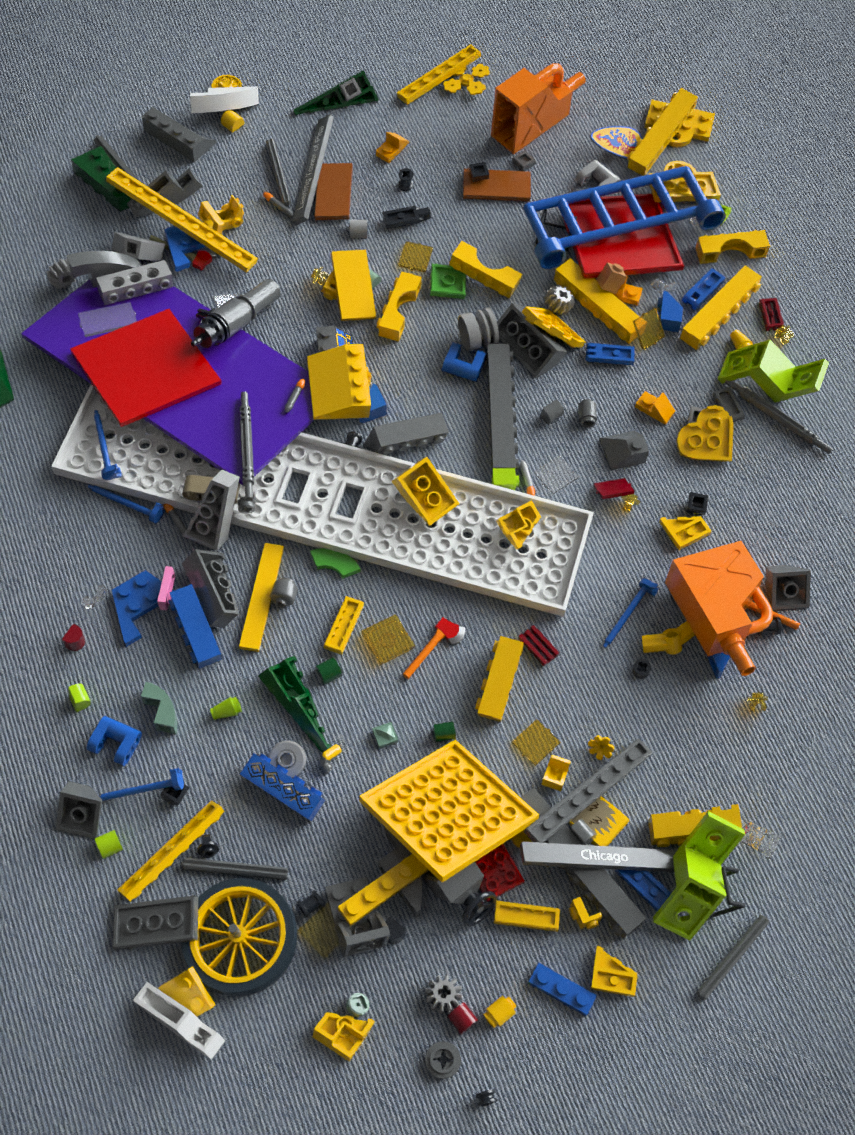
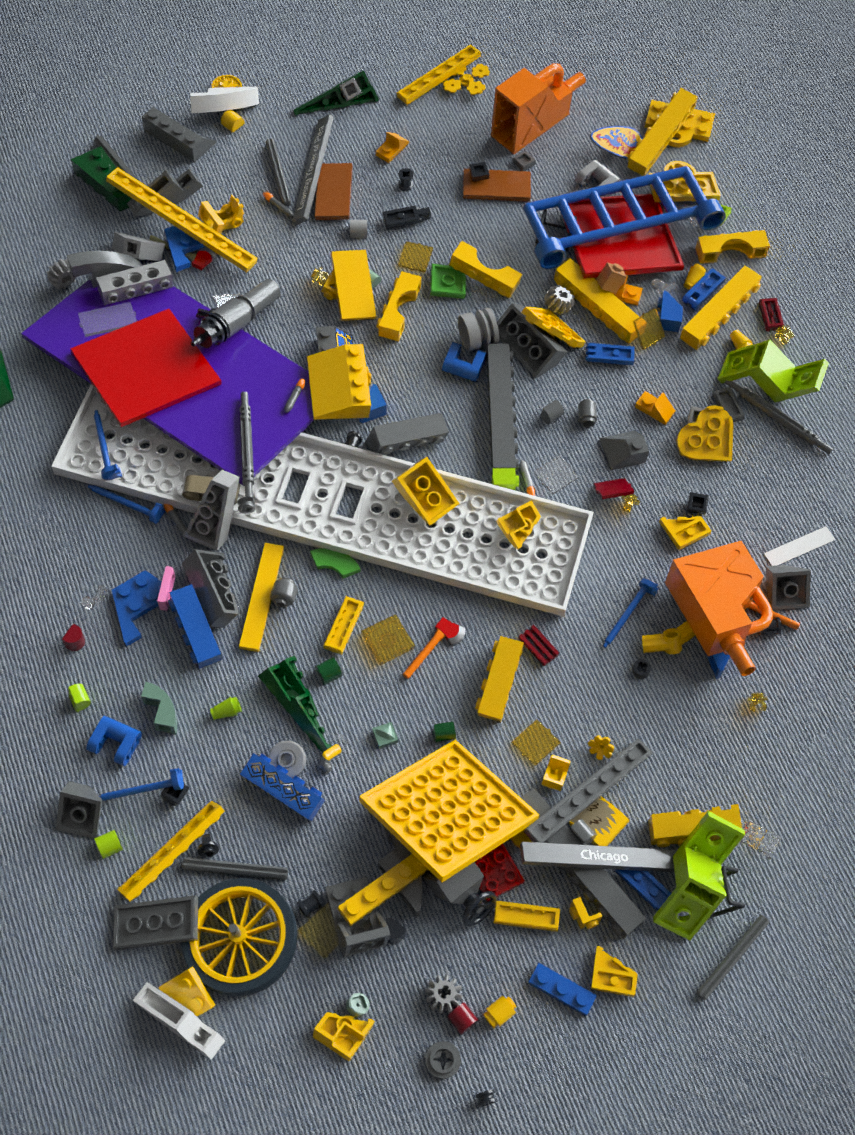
(695, 273): none -> yellow cone
(799, 546): none -> white sticker

